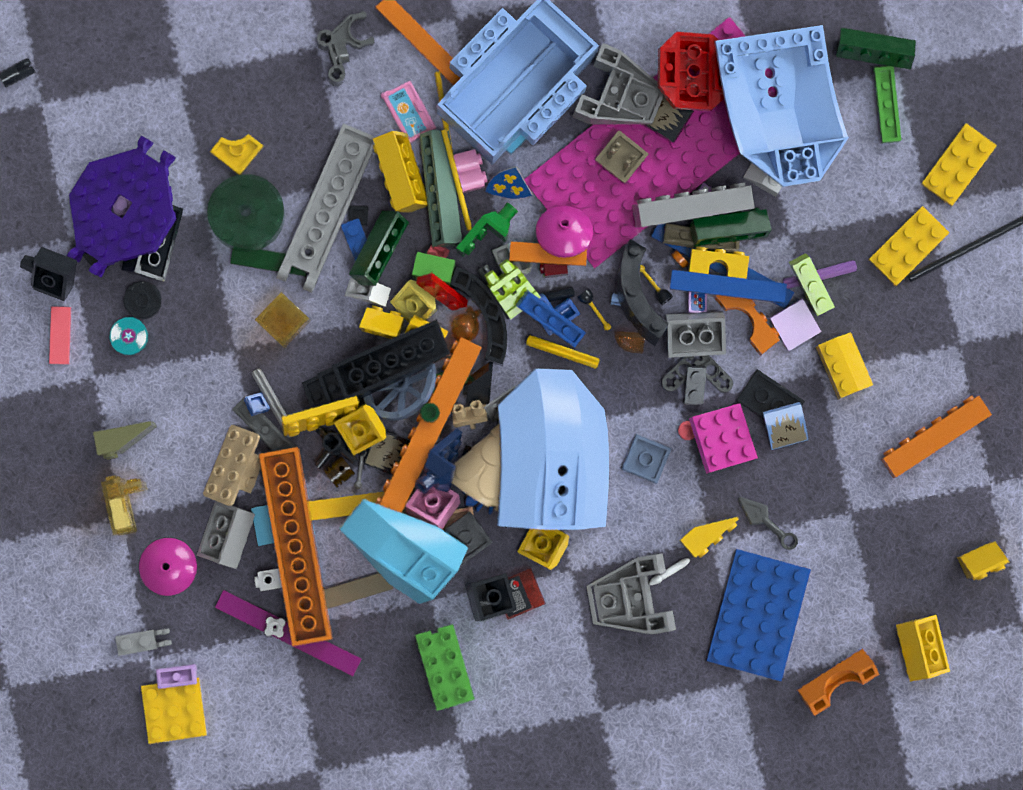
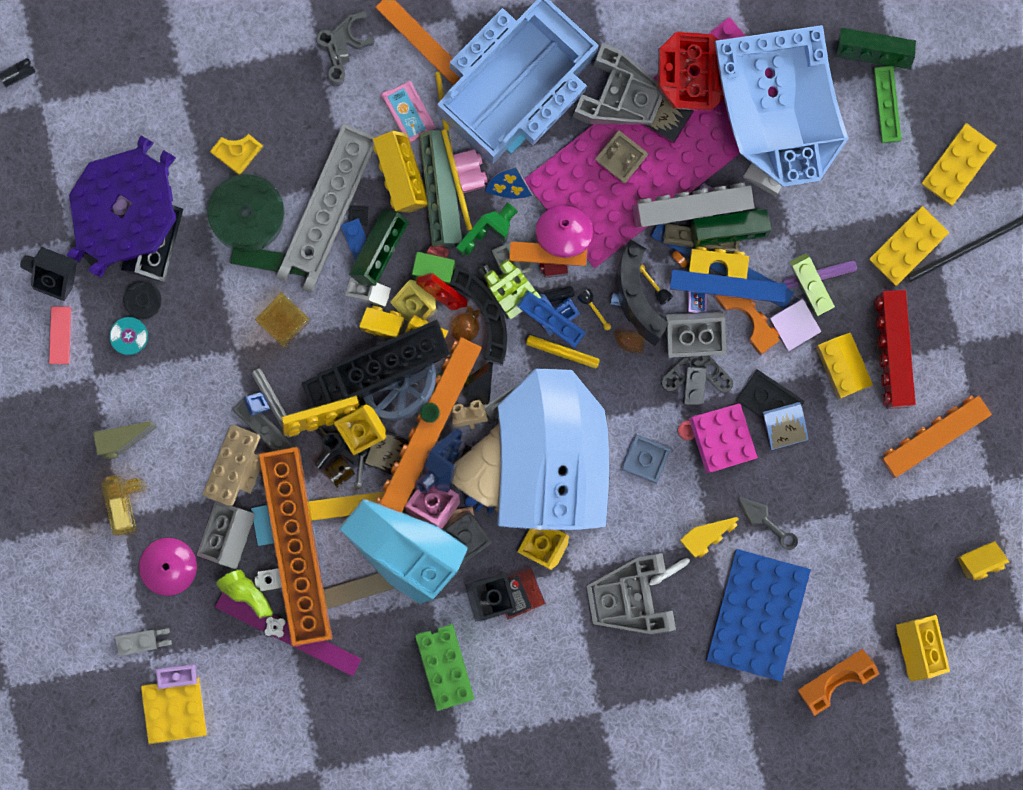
(243, 589): none -> lime hair
(896, 349): none -> red brick

